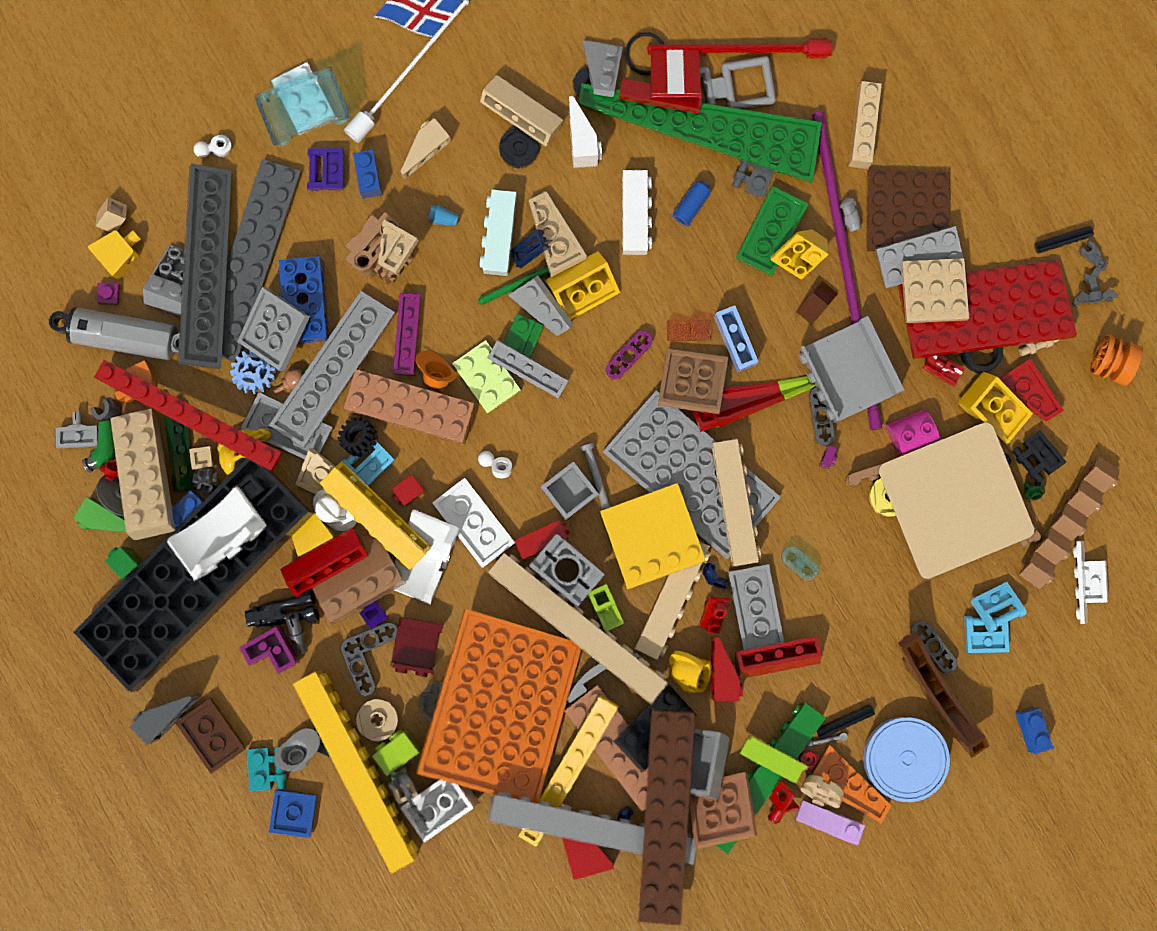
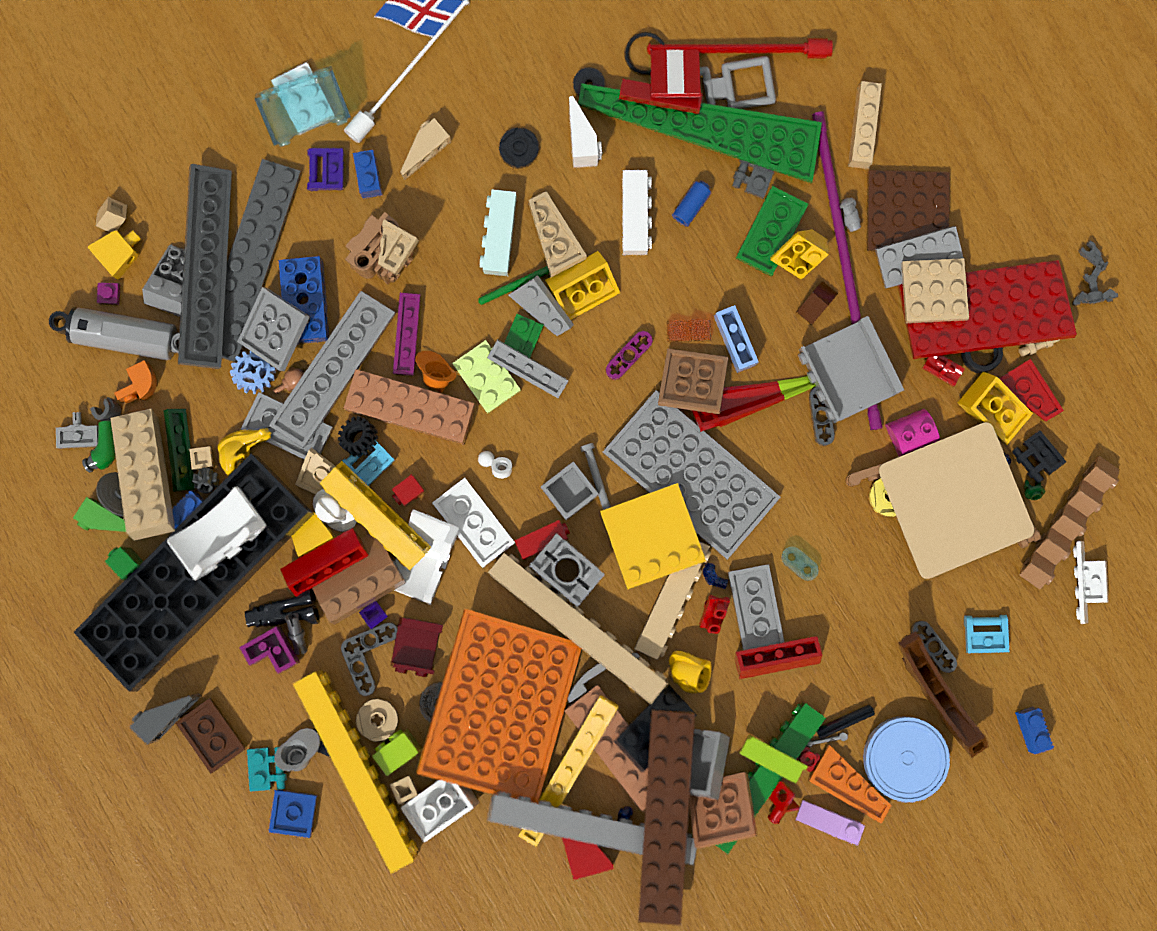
(109, 469): red plate -> none
(188, 415): red plate -> none
(203, 149): white plate -> none
(402, 778): dark grey piece -> none
(442, 216): dark azure cone -> none
(521, 110): tan brick -> none
(529, 252): dark blue tile -> none
(603, 66): light grey wing -> none
(606, 608): lime brick -> none
(724, 679): red slope -> none
(734, 502): tan brick -> none
(822, 792): tan plate -> none
(828, 458): magenta plate -> none
(996, 600): medium azure plate -> none
(1064, 239): black axle -> none
(1116, 360): orange wheel -> none

